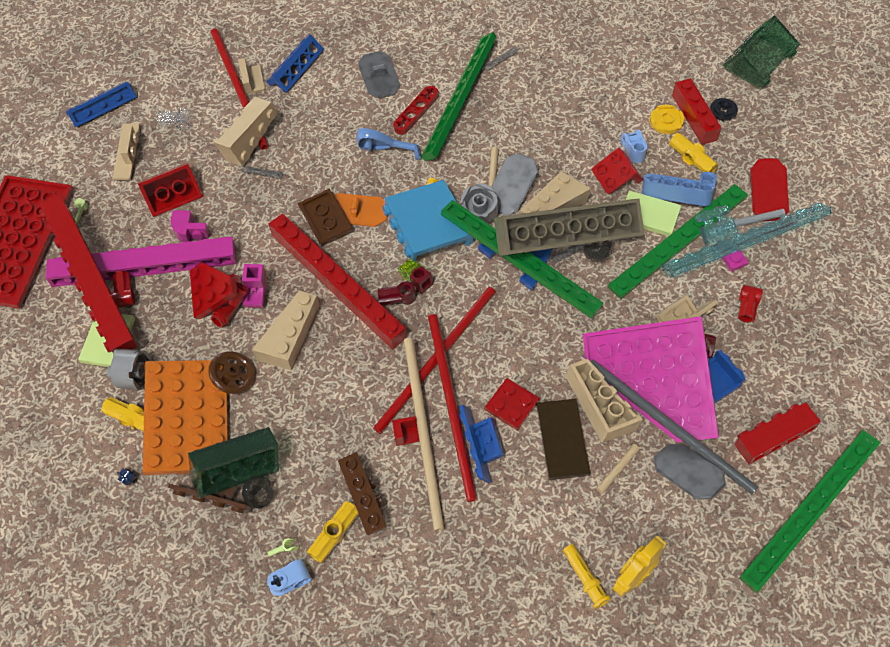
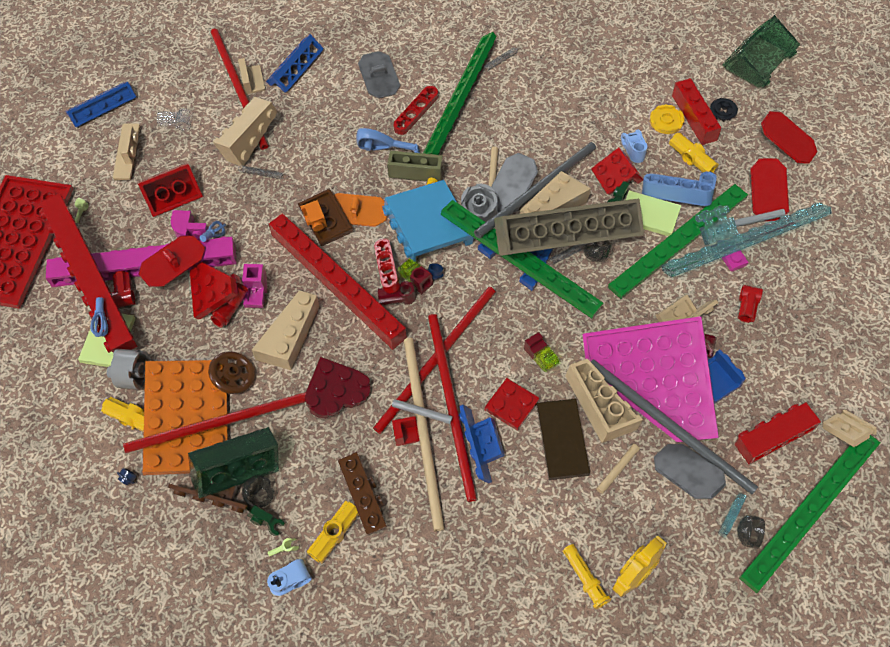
(99, 312): none -> medium blue piece
(171, 261): none -> red shield
(210, 233): none -> medium blue piece
(213, 423): none -> red piece
(260, 517): none -> dark green plate
(314, 215): none -> orange brick
(334, 388): none -> dark red plate
(386, 265): none -> red beam
(414, 166): none -> olive brick
(422, 411): none -> light grey bar
(436, 271): none -> dark blue plate
(534, 190): none -> dark grey piece
(540, 352): none -> leg
(620, 192): none -> dark green plate
(732, 515): none -> clear light blue tile
(751, 531): none -> clear smoke hair
(789, 137): none -> red shield
(849, 428): none -> tan plate

